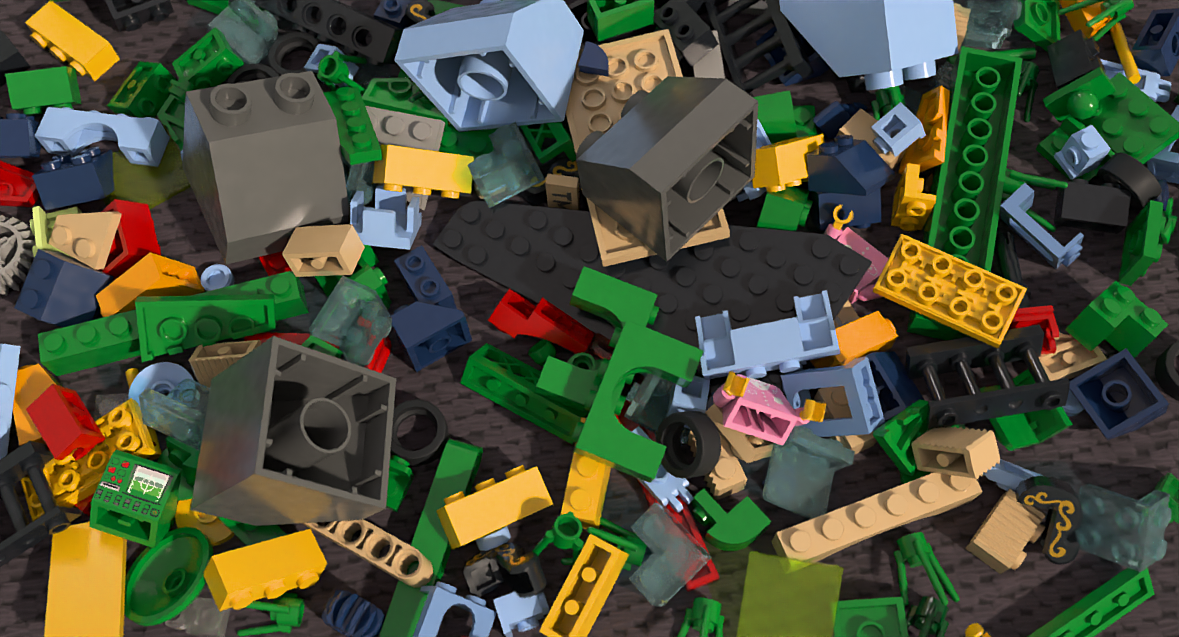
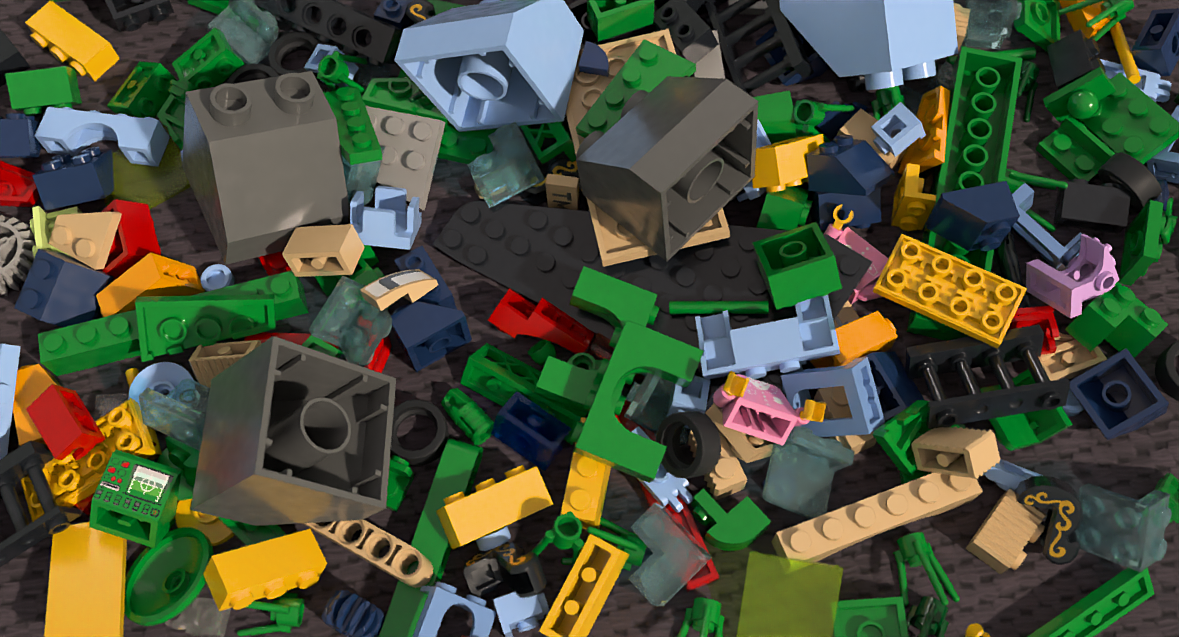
(390, 288): none -> tan slope
(423, 171): yellow brick -> none
(468, 416): none -> green hinge
(530, 431): none -> clear blue brick
(642, 71): none -> green wing
(718, 307): none -> green bar
(797, 265): none -> green brick
(813, 113): none -> green plant
(975, 216): none -> dark blue slope
(1082, 152): light blue brick -> none
(1086, 278): none -> lavender tile

